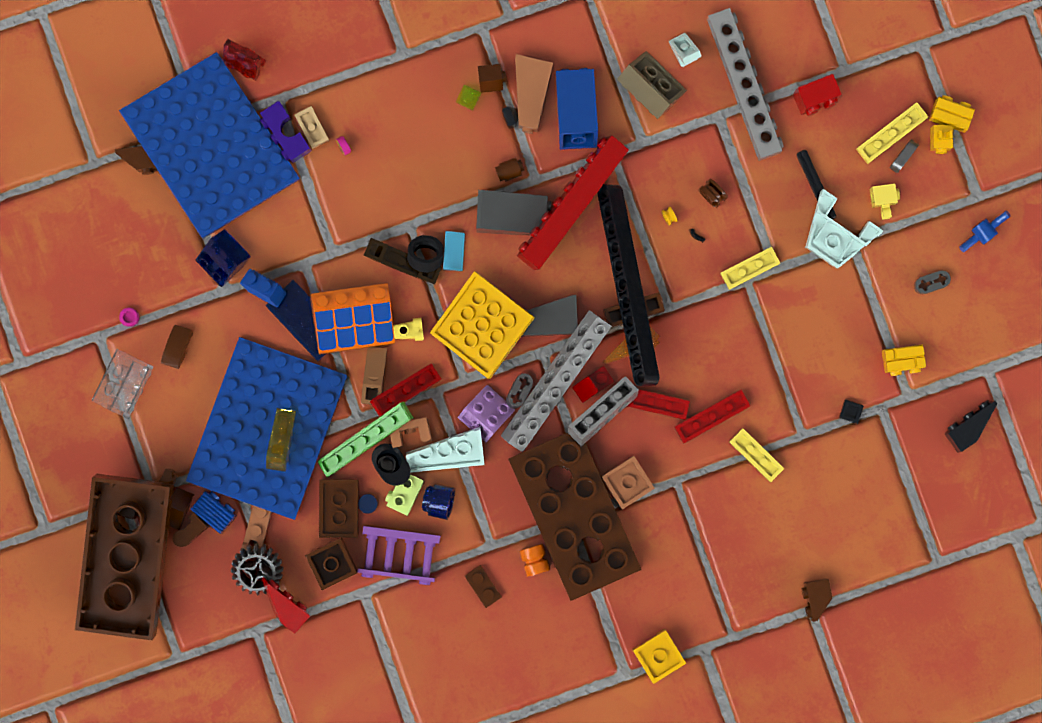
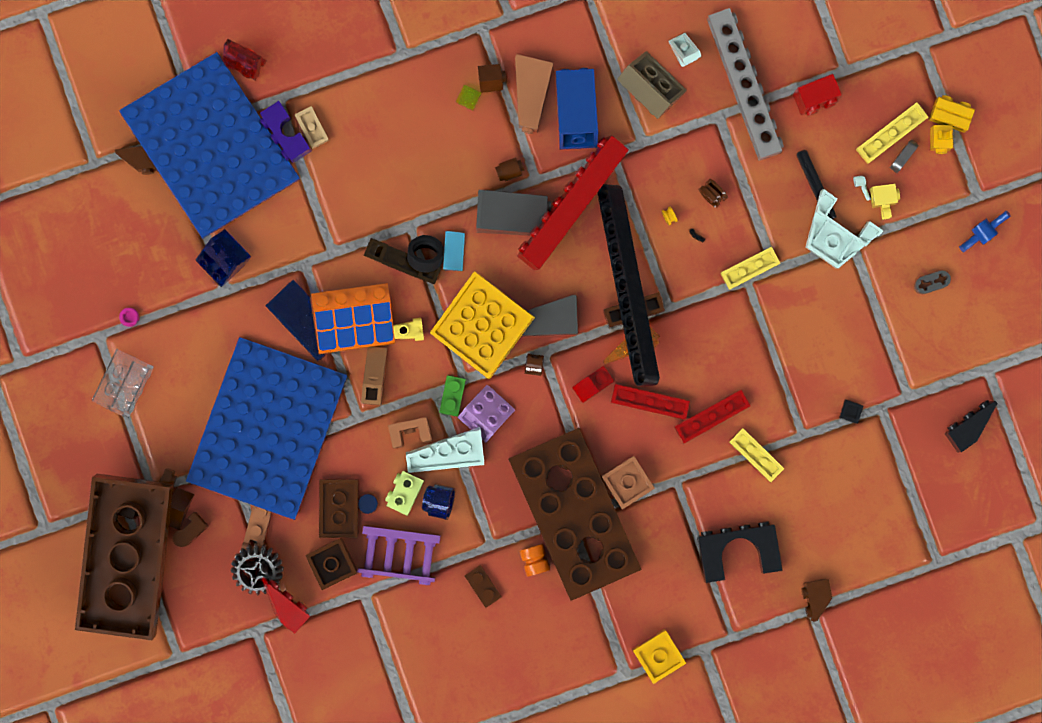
(176, 346): reddish brown slope -> none
(213, 511): blue brick -> none
(263, 287): blue brick -> none
(280, 440): clear yellow slope -> none
(343, 145): dark pink tile -> none
(365, 439): tile -> none
(390, 464): black piece -> none
(406, 389): red plate -> none
(452, 396): none -> bright green plate
(509, 117): black tile -> none
(522, 392): flat silver beam -> none
(534, 364): none -> reddish brown leg
(555, 381): light grey brick -> none
(603, 411): light grey brick -> none
(712, 547): none -> black arch
(861, 181): none -> light aqua hand
(904, 359): yellow brick -> none

